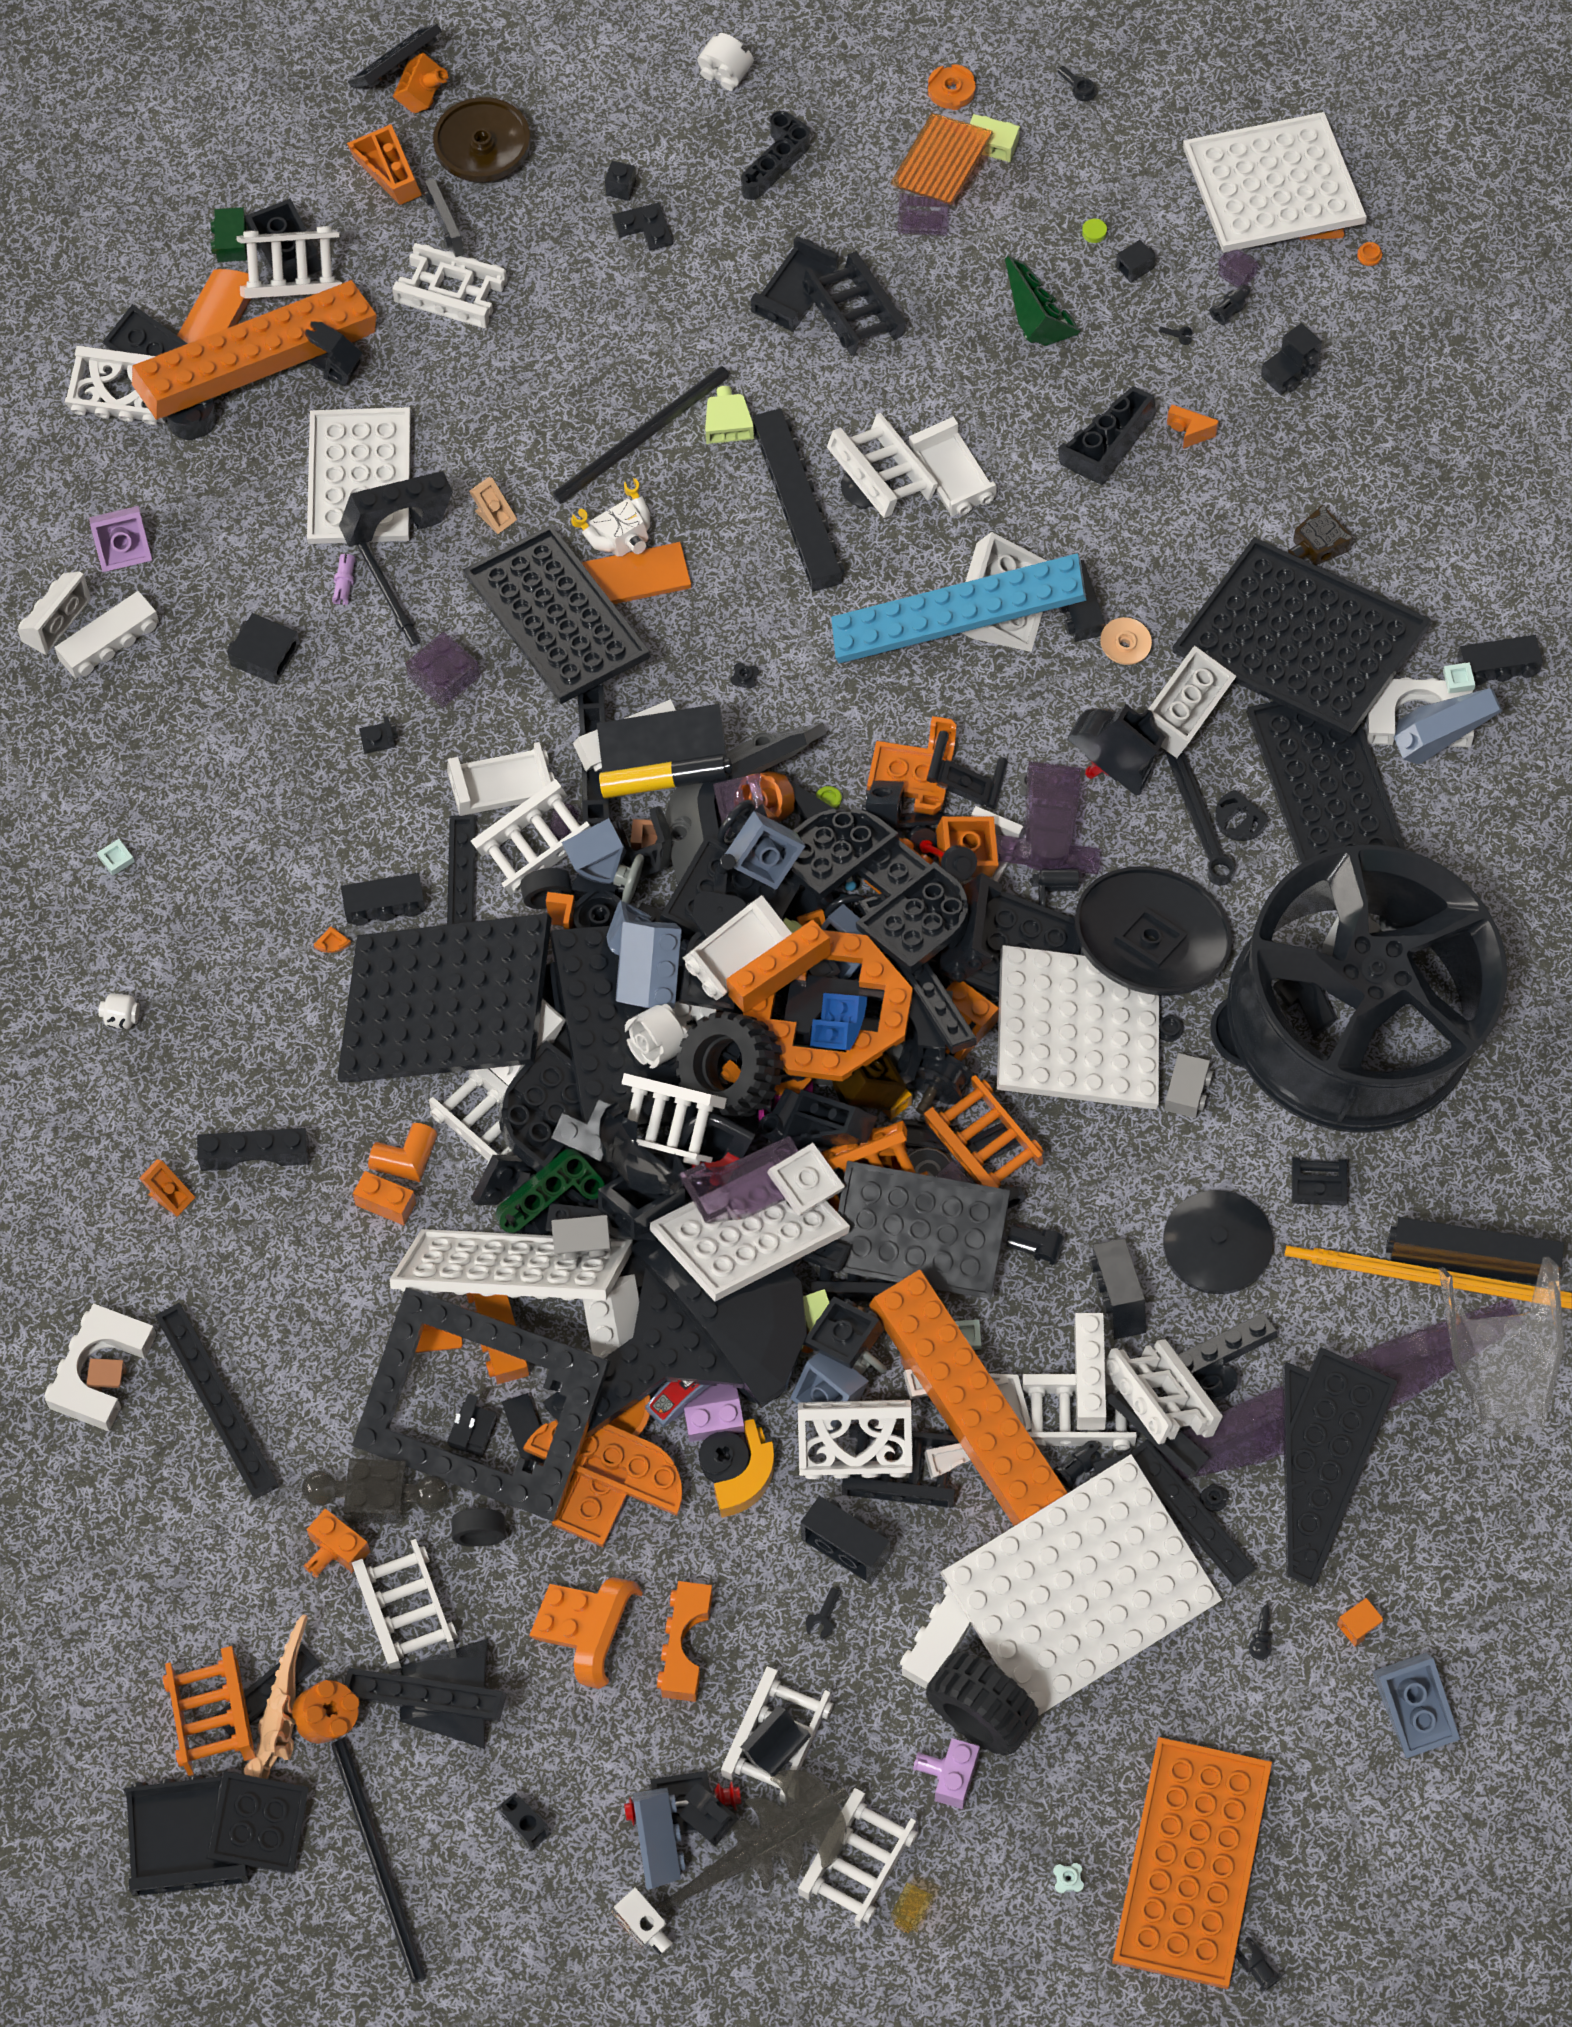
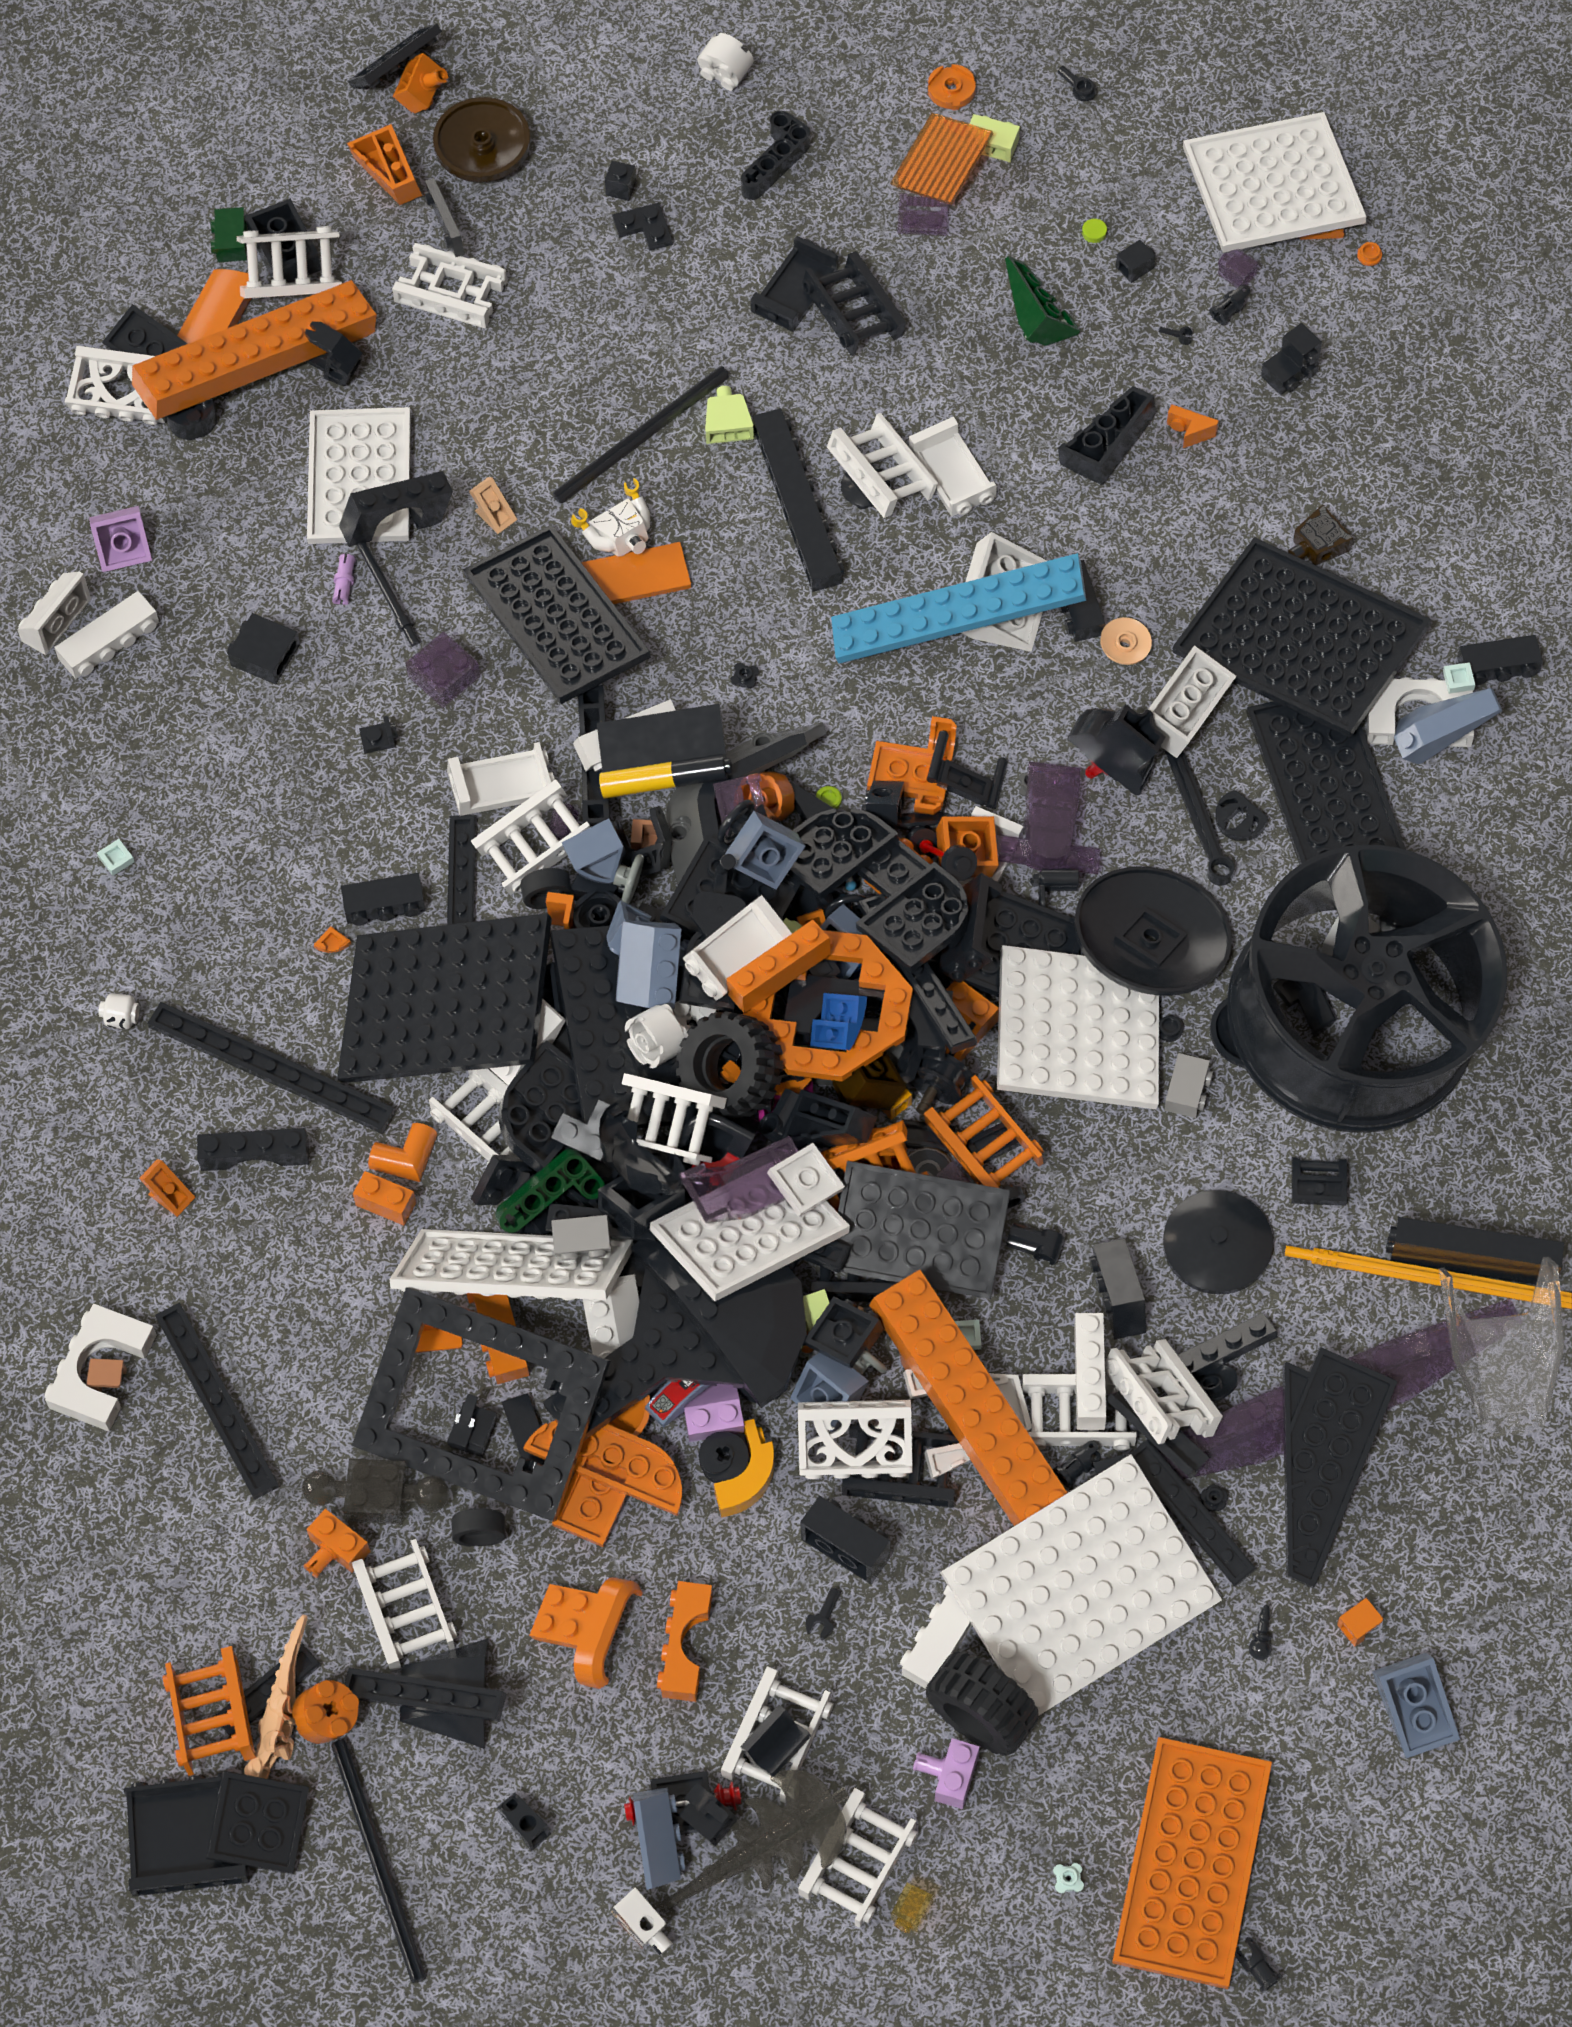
(271, 1067): none -> black plate

